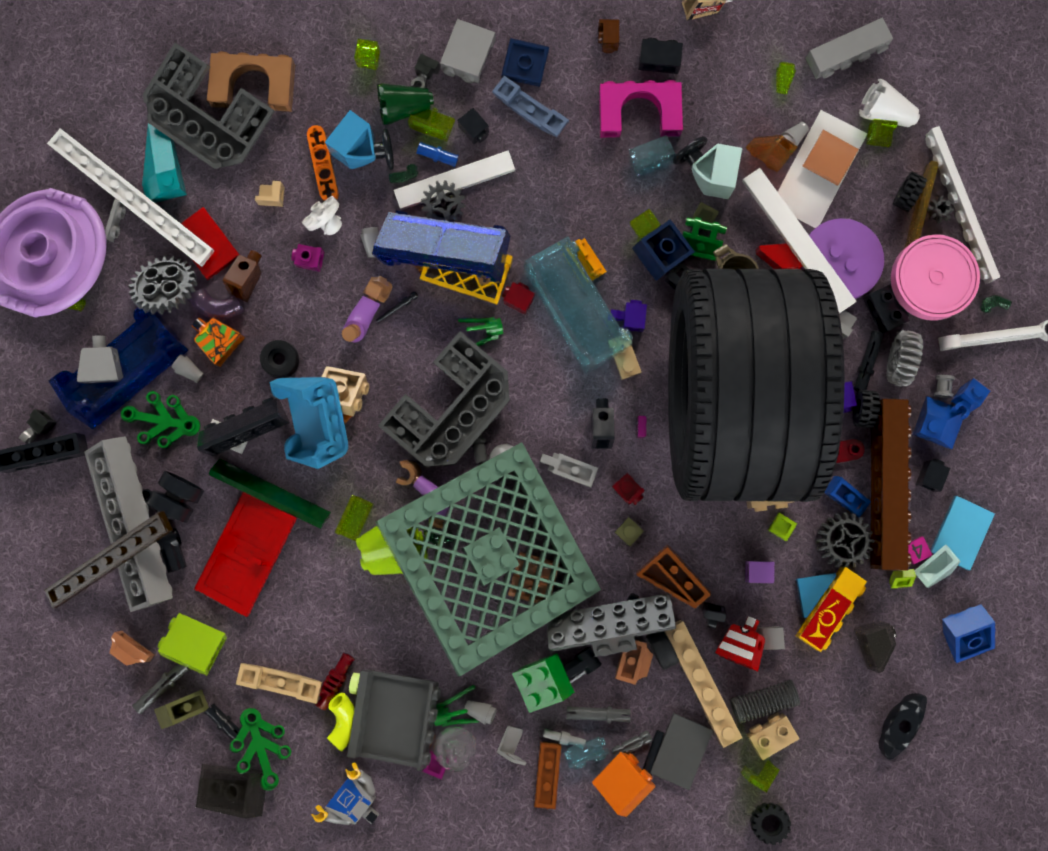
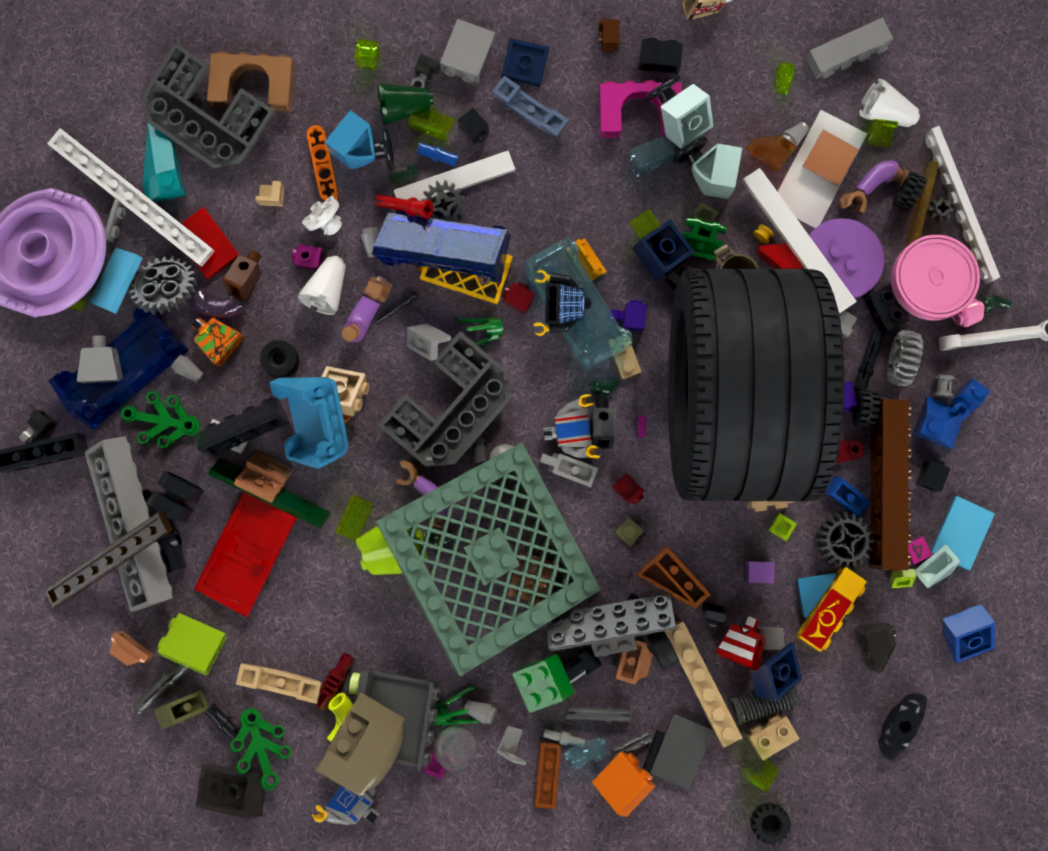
(115, 280): none -> medium azure tile
(263, 476): none -> nougat slope
(325, 286): none -> white cone
(363, 746): none -> dark tan slope
(410, 206): none -> red pin
(425, 340): none -> light grey panel
(564, 303): none -> black torso
(573, 429): none -> torso
(604, 389): none -> clear green arm
(685, 113): none -> light aqua piece
(763, 233): none -> yellow bush
(778, 674): none -> dark blue slope
(882, 172): none -> piece
(970, 315): none -> bright pink head

